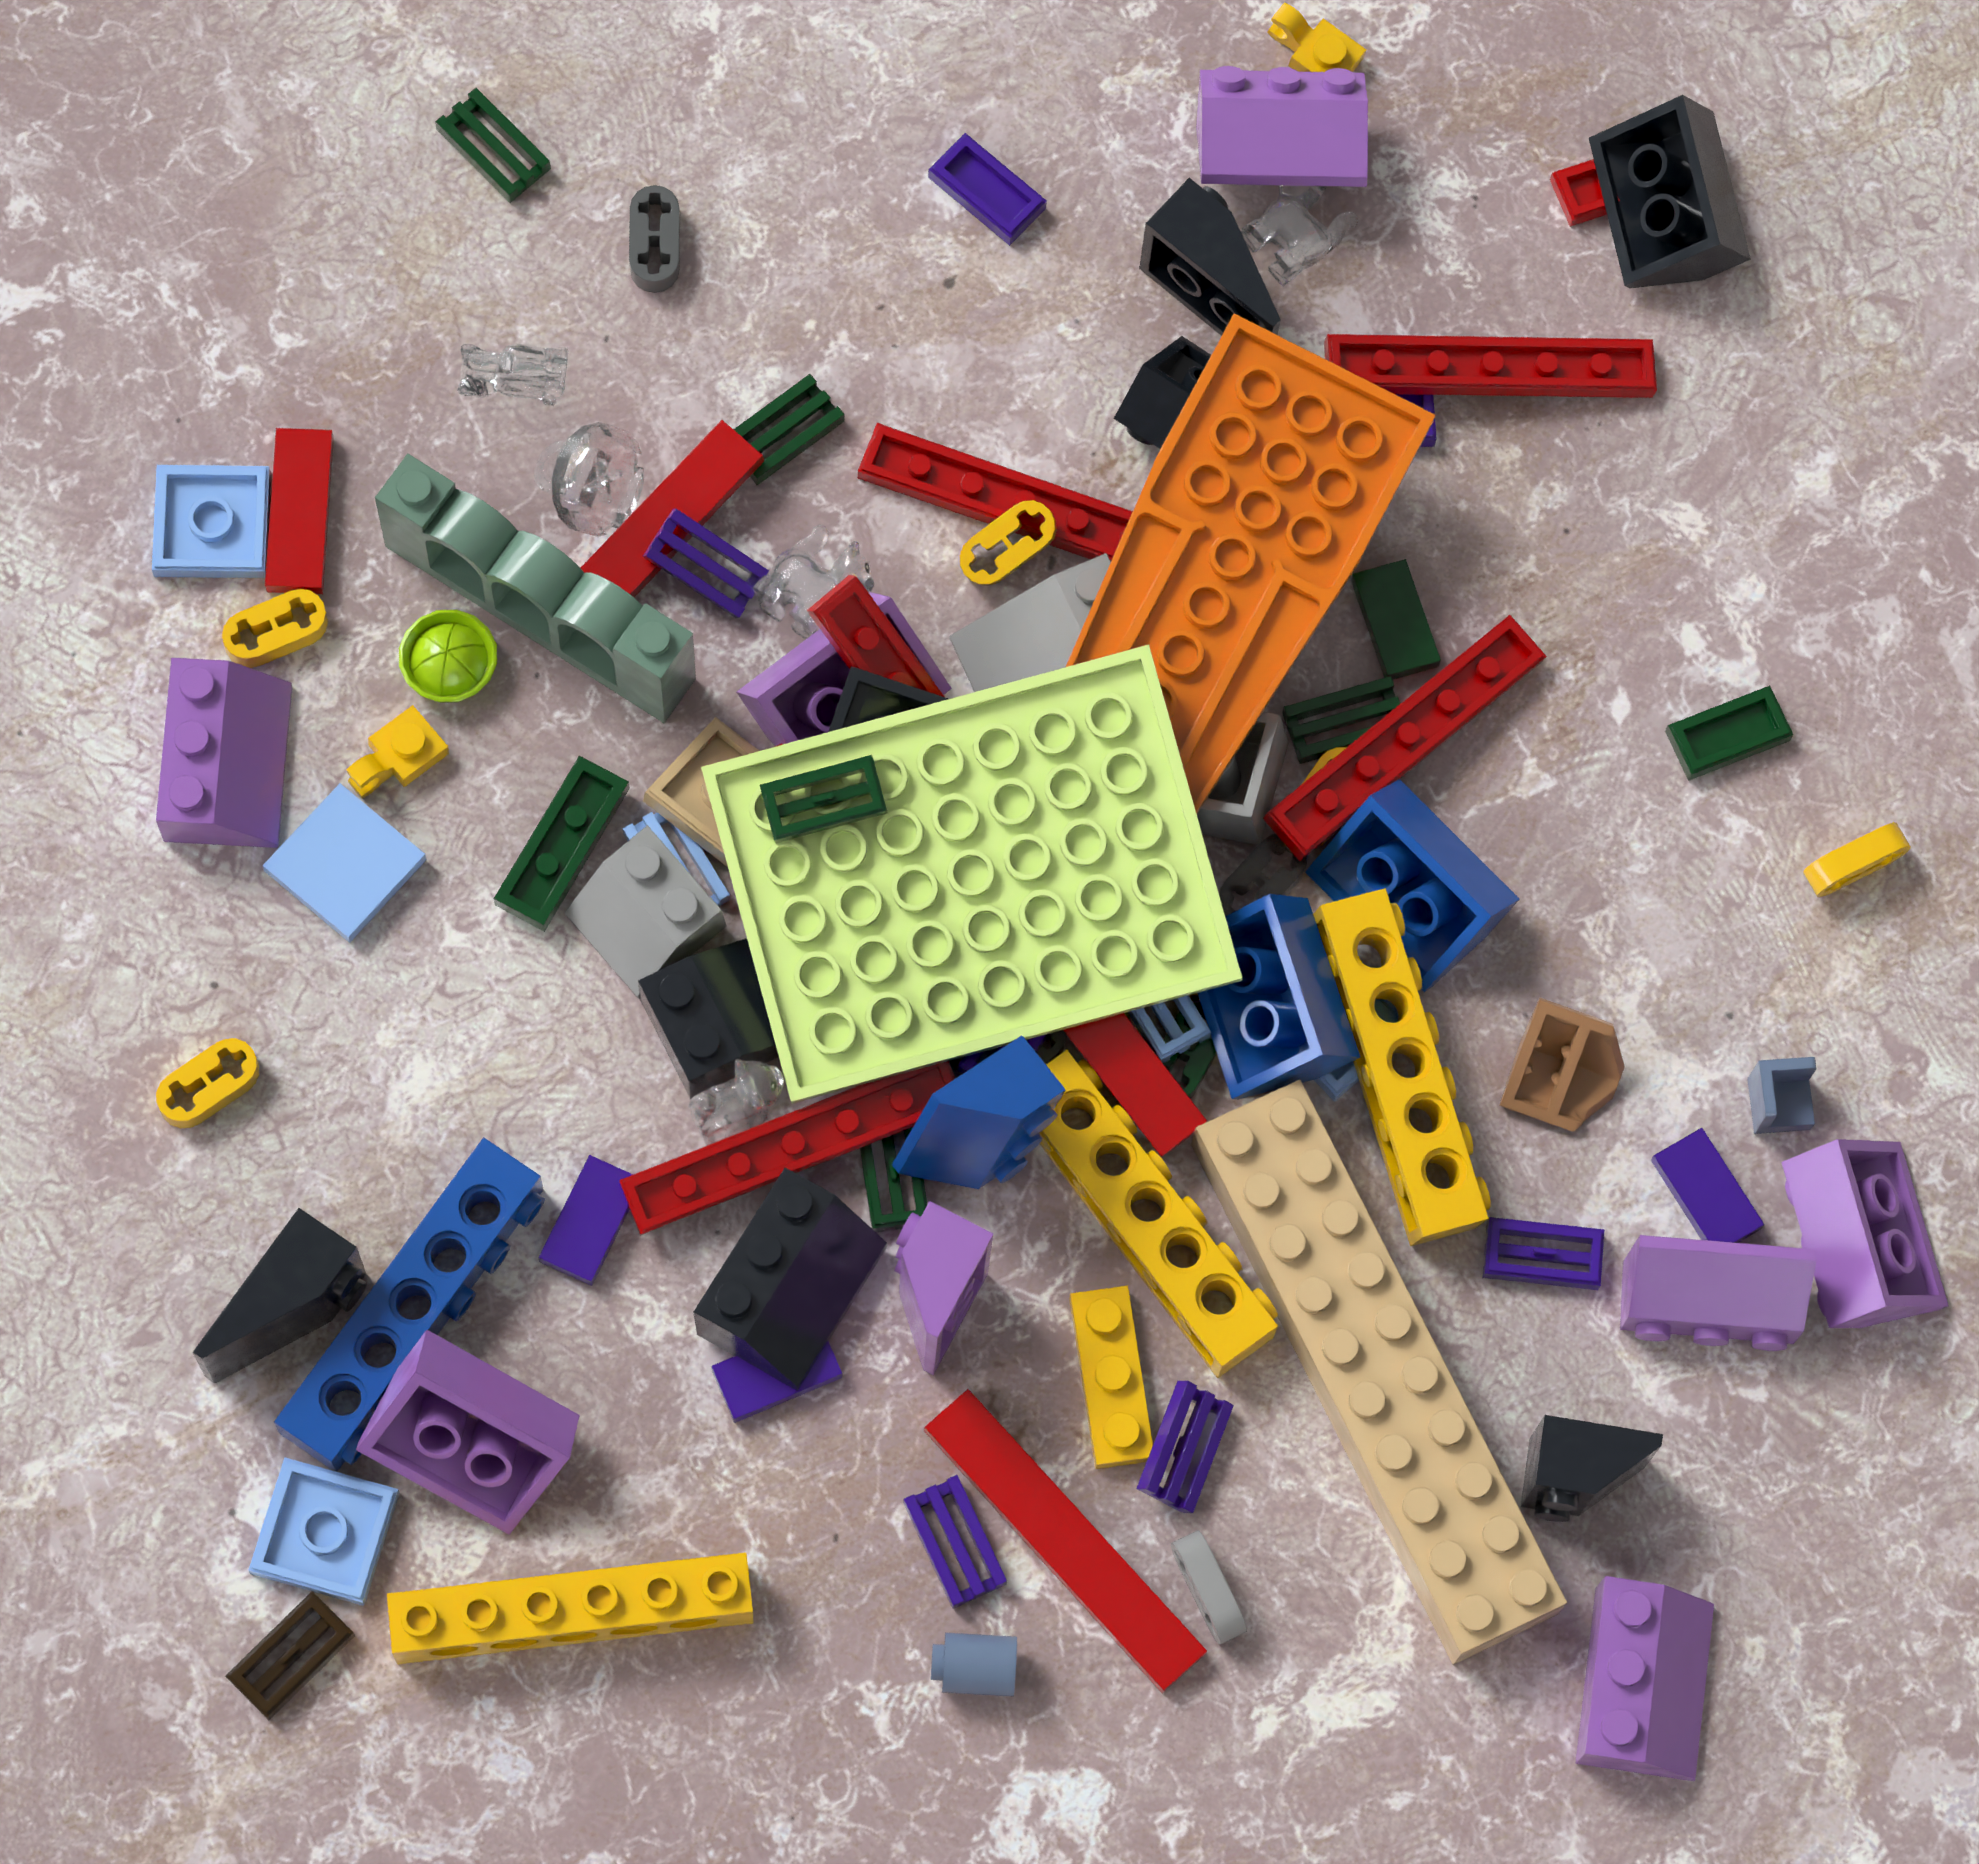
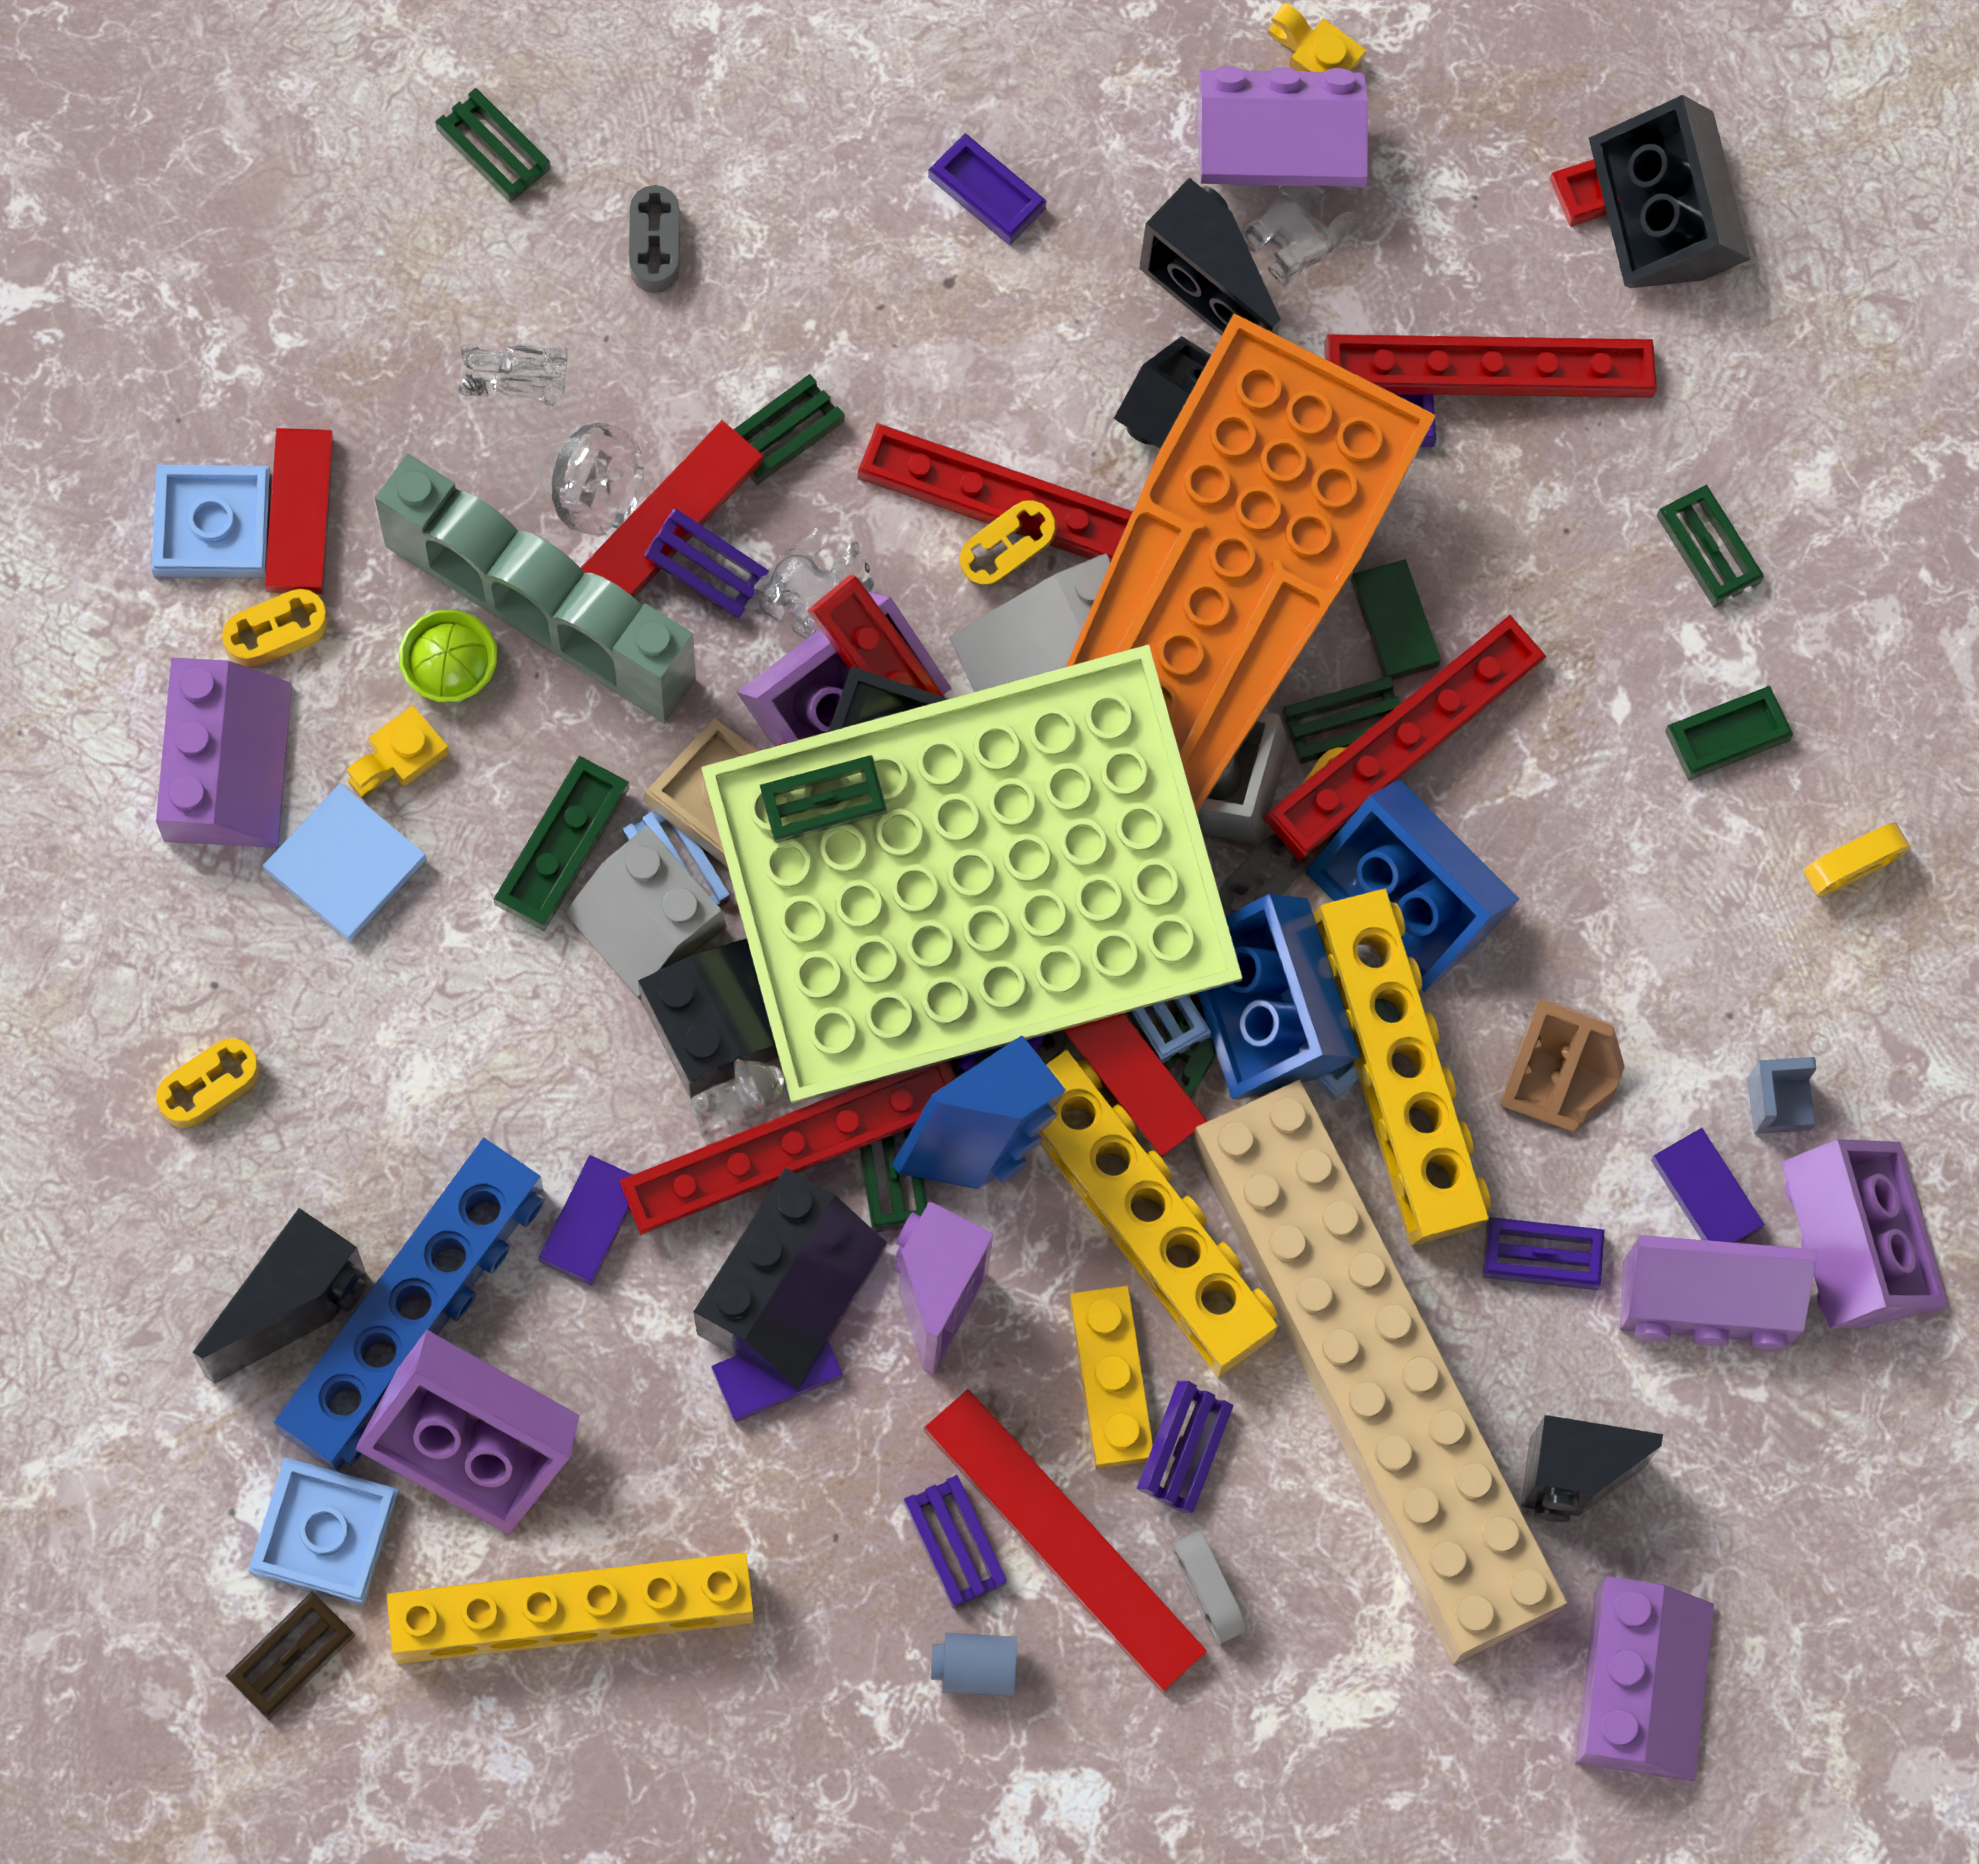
(1691, 555): none -> dark green tile

